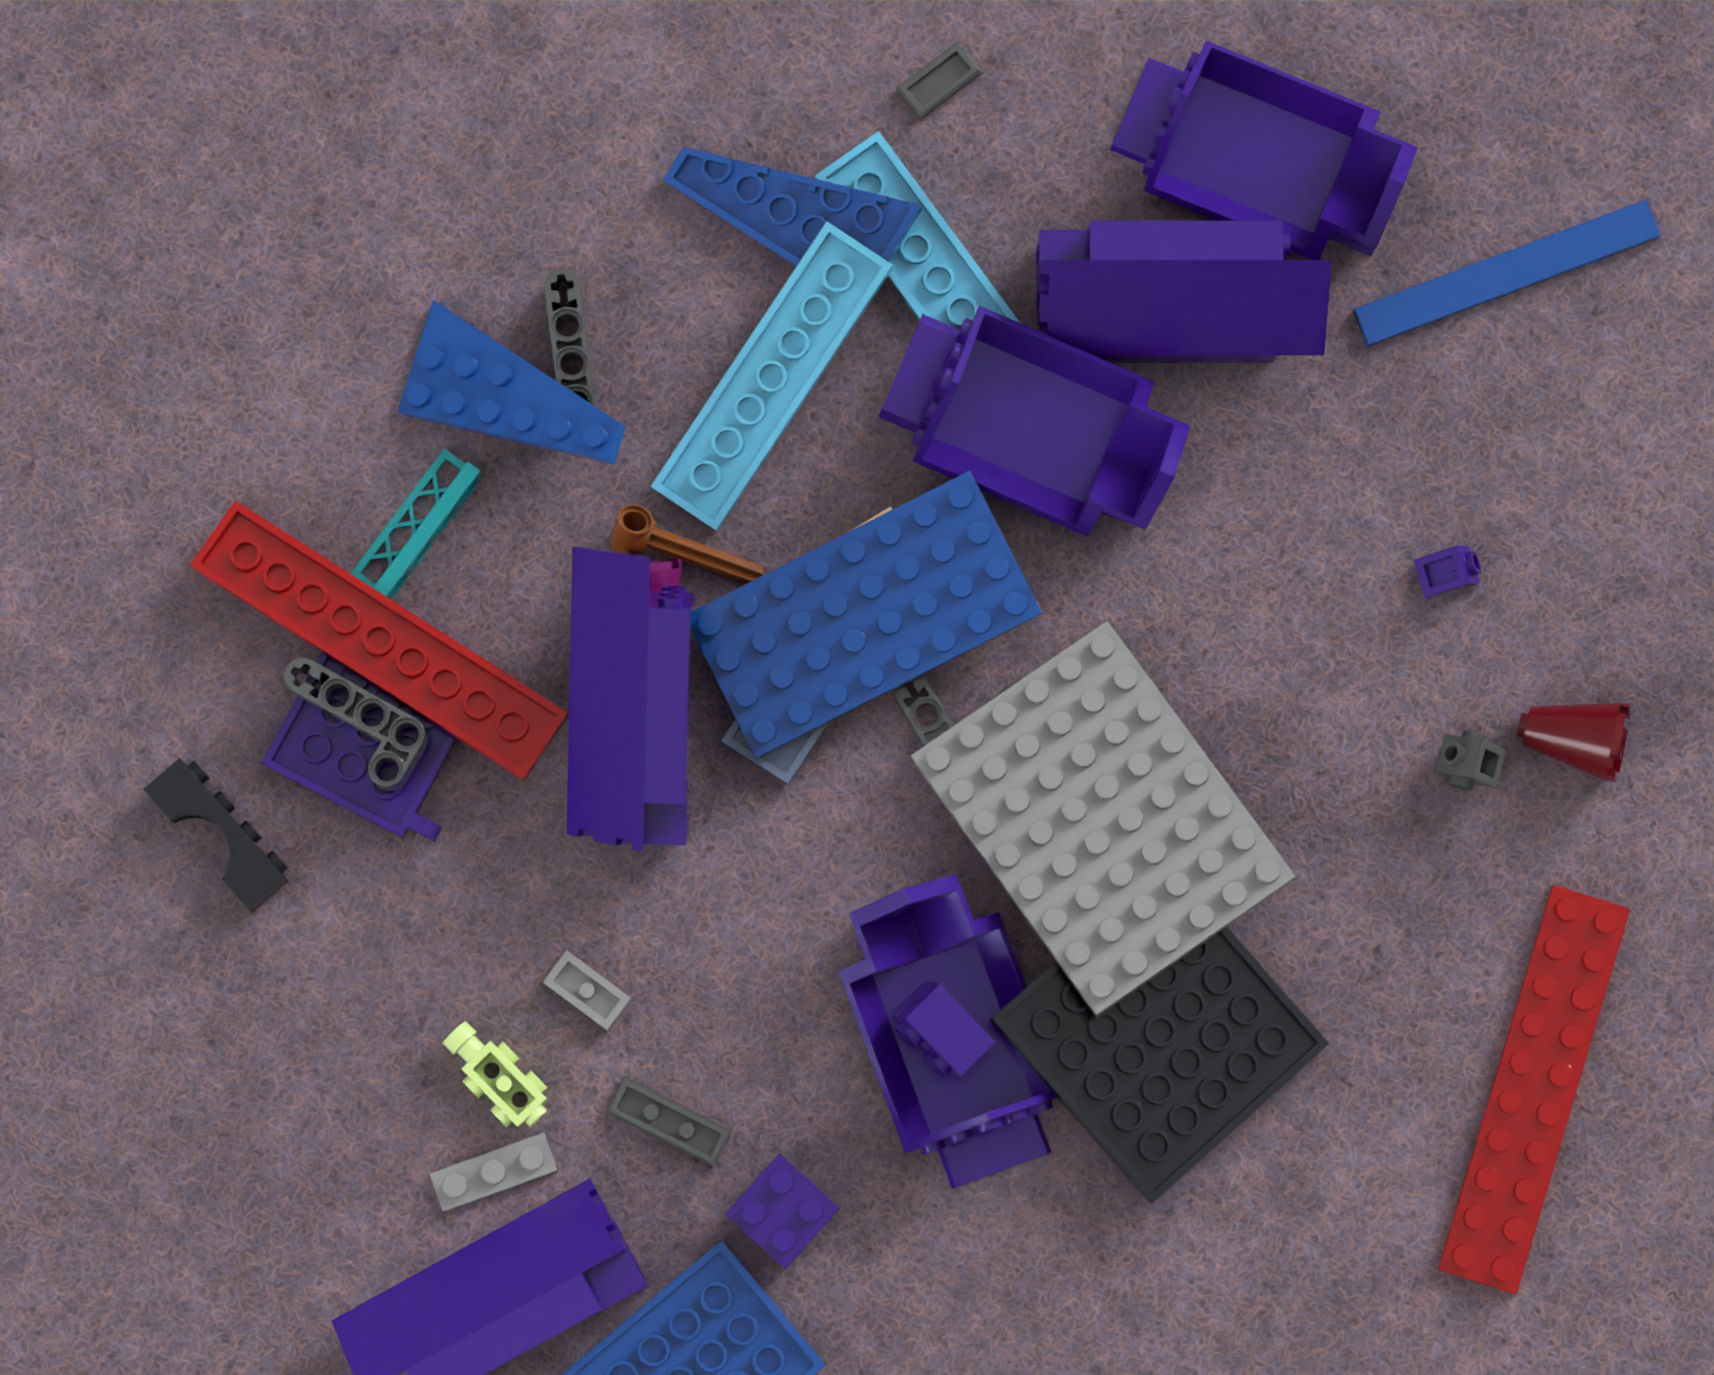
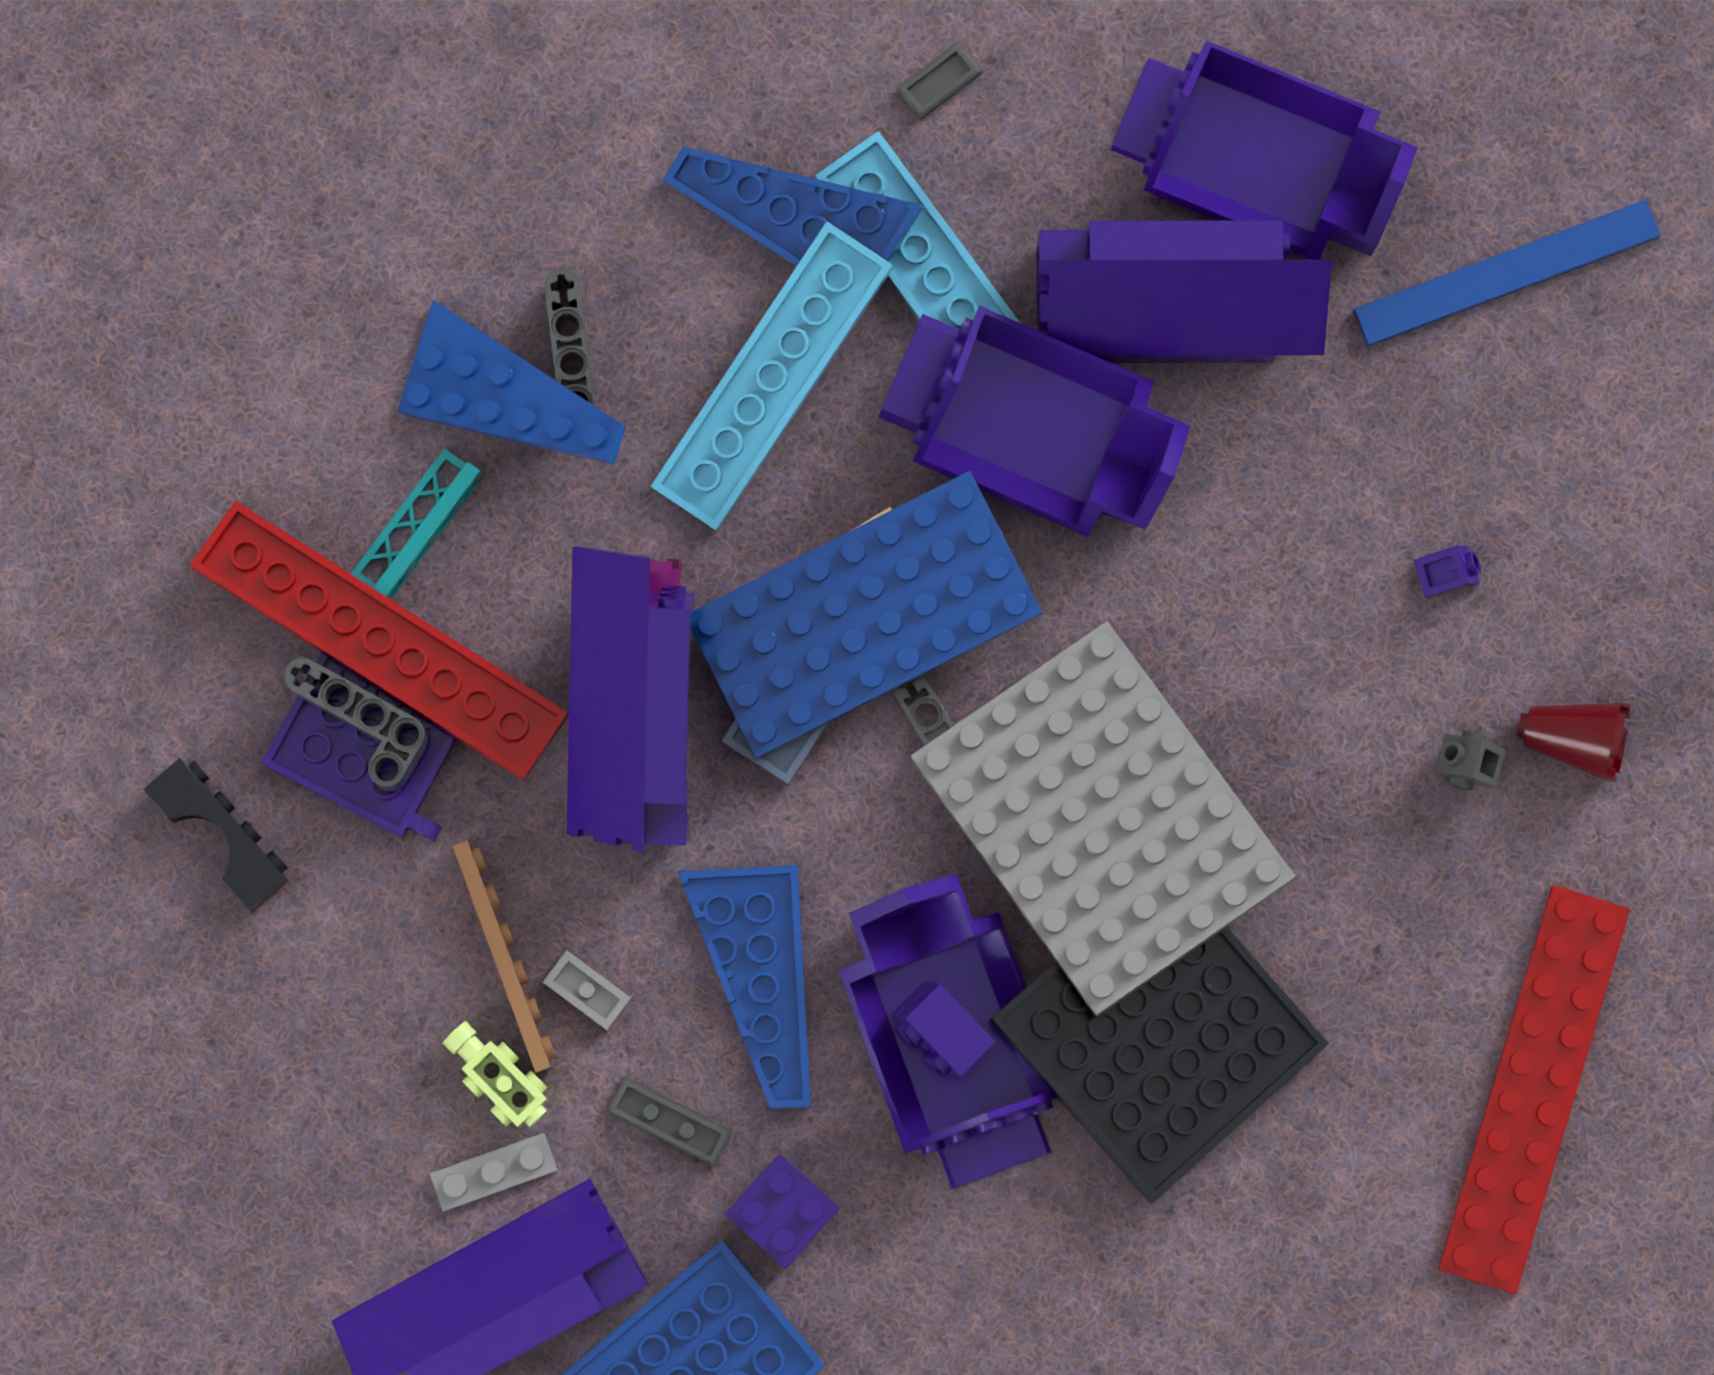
(511, 973): none -> medium nougat plate
(636, 532): dark orange axle -> none
(756, 947): none -> blue wing

